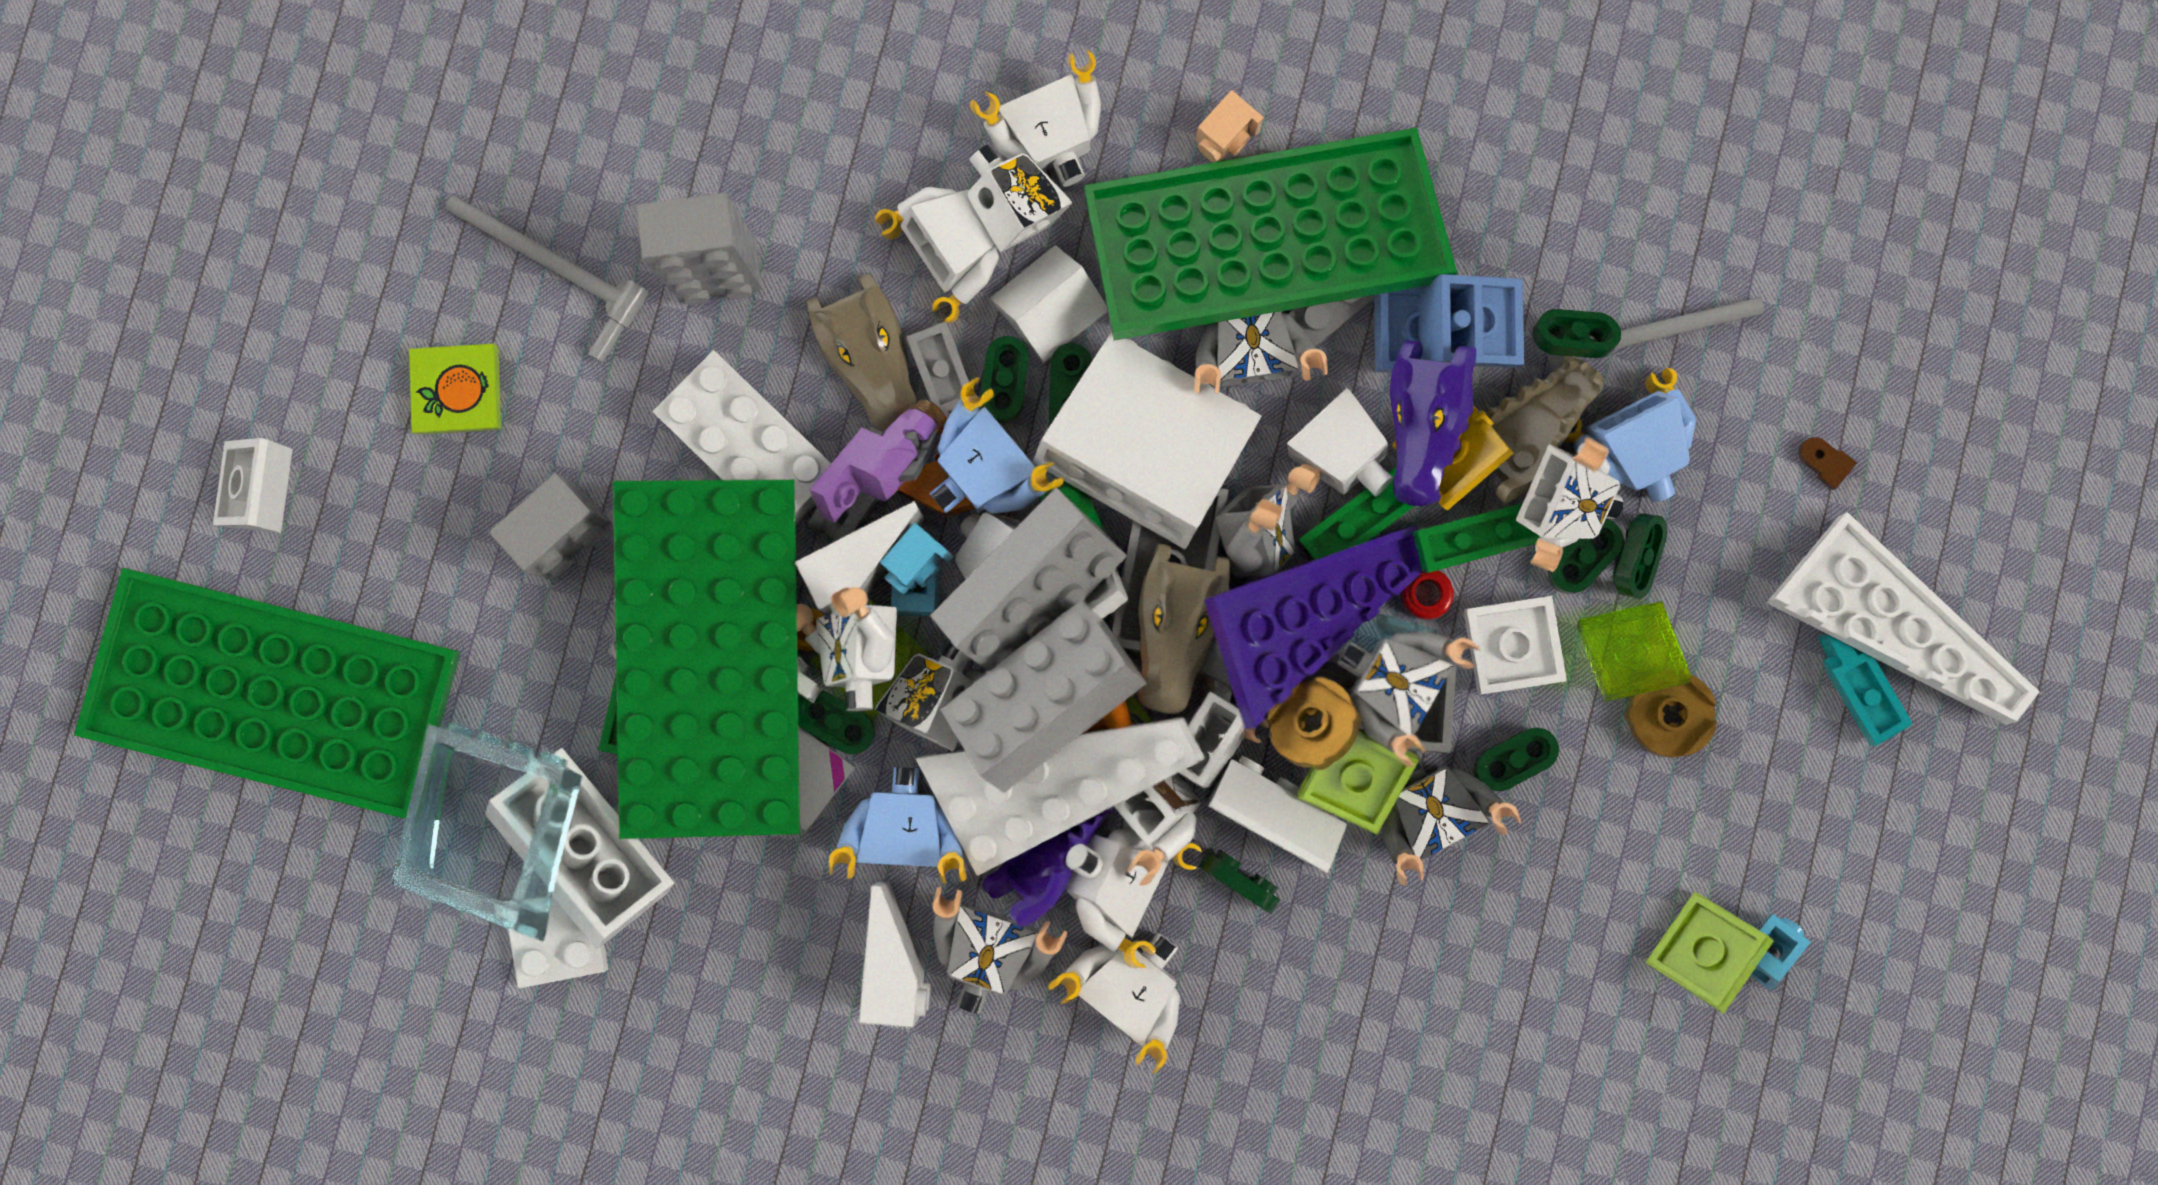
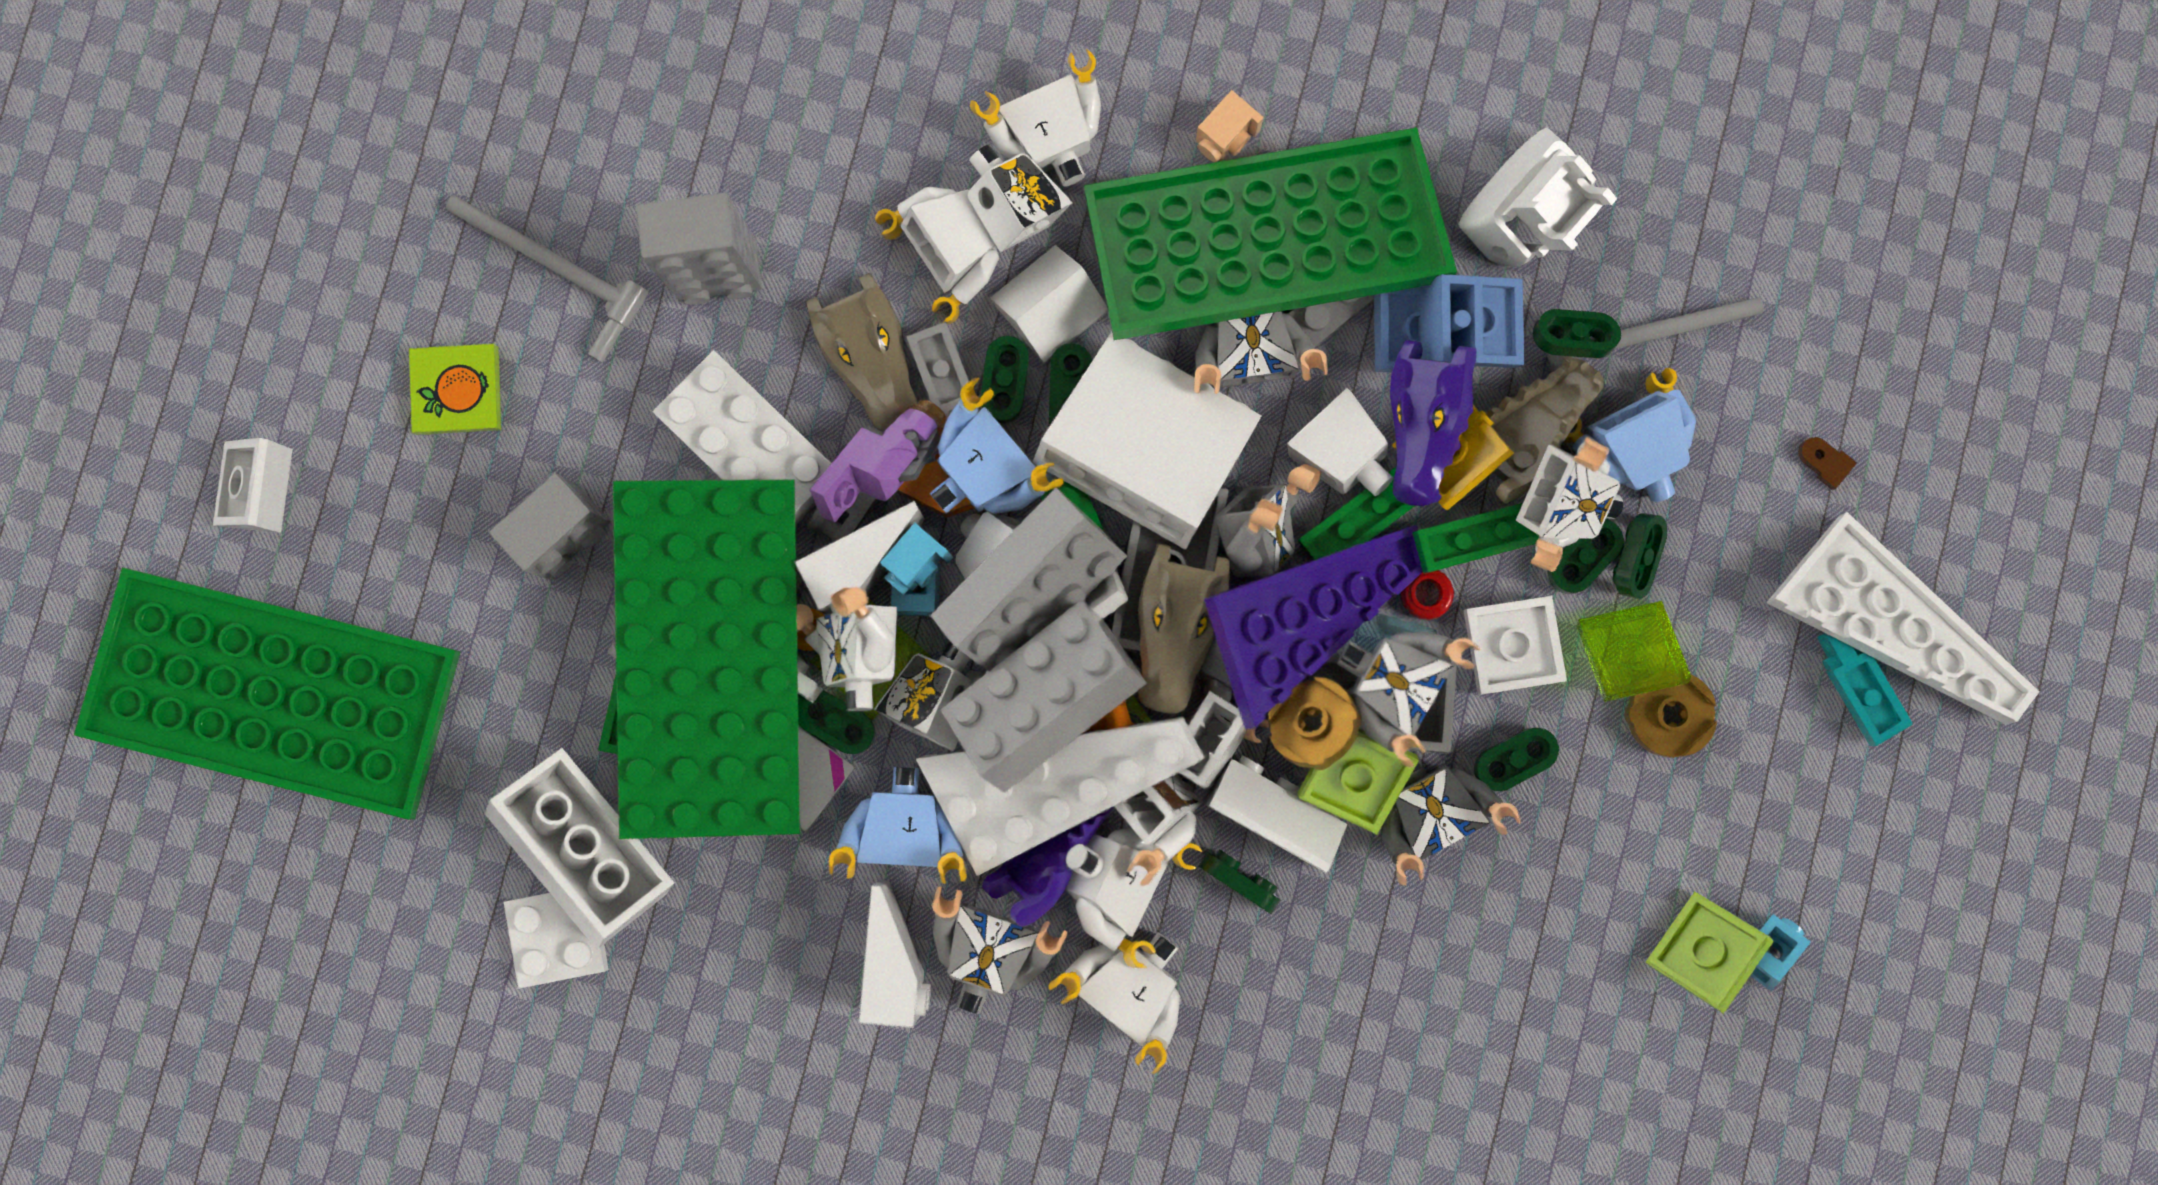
(416, 854): clear light blue windscreen -> none
(1546, 190): none -> white piece

